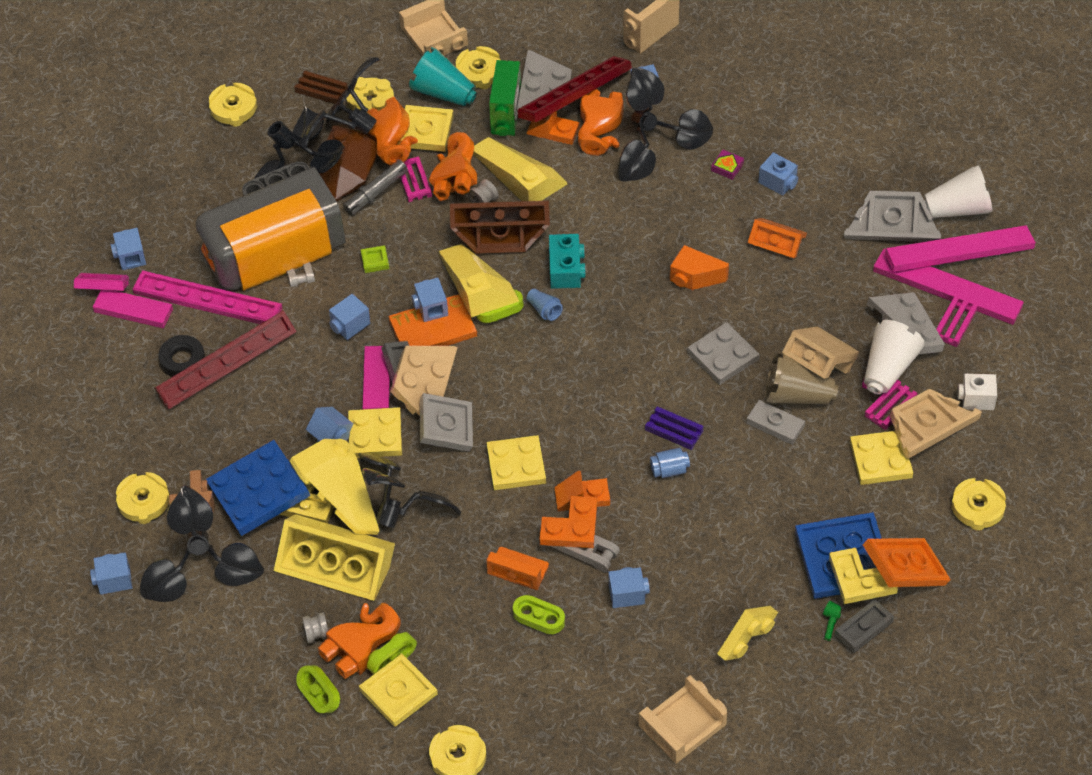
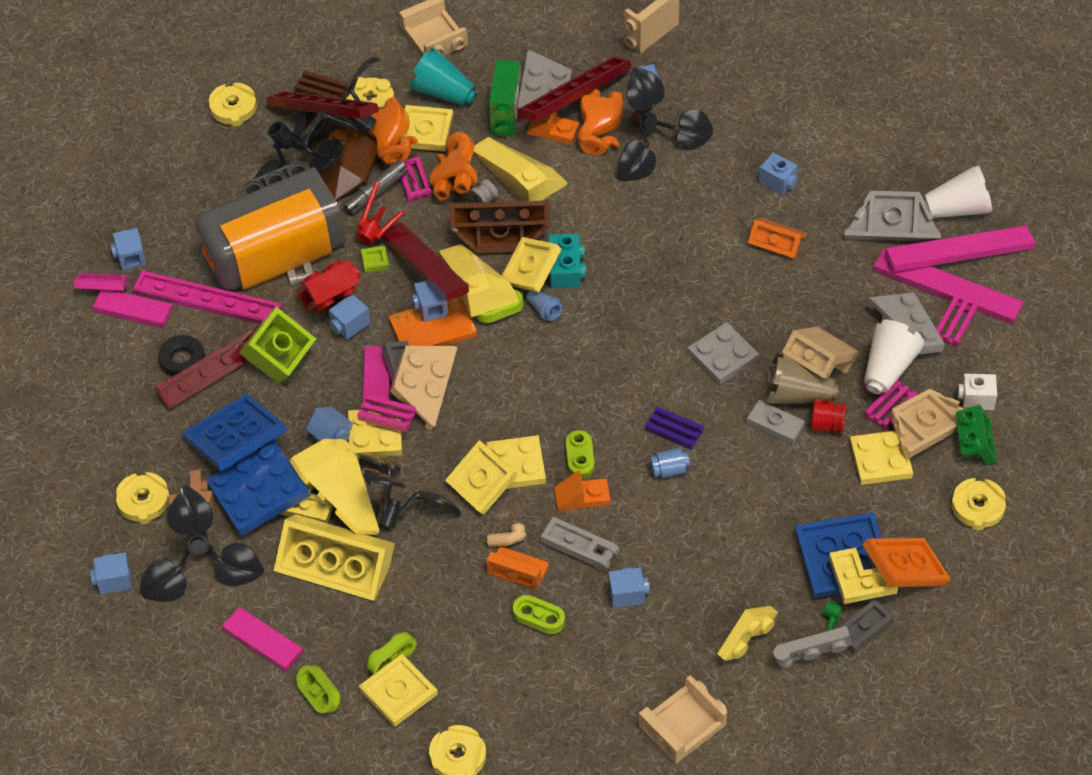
(234, 432): none -> blue plate
(262, 639): none -> dark pink tile
(277, 345): none -> lime brick
(315, 627): light grey wheel -> none
(317, 103): none -> dark red tile
(335, 282): none -> red brick
(358, 640): orange hips -> none
(370, 229): none -> red plant
(388, 410): none -> dark pink tile
(425, 262): none -> dark red tile
(446, 422): light grey plate -> none
(481, 477): none -> light yellow plate
(483, 56): light yellow plate -> none
(505, 539): none -> tan arm
(531, 264): none -> light yellow plate
(572, 531): orange plate -> none
(580, 452): none -> lime plate
(697, 269): orange slope -> none
(727, 164): tile -> none
(812, 646): none -> light grey plate
(828, 416): none -> red piece
(976, 434): none -> green bracket

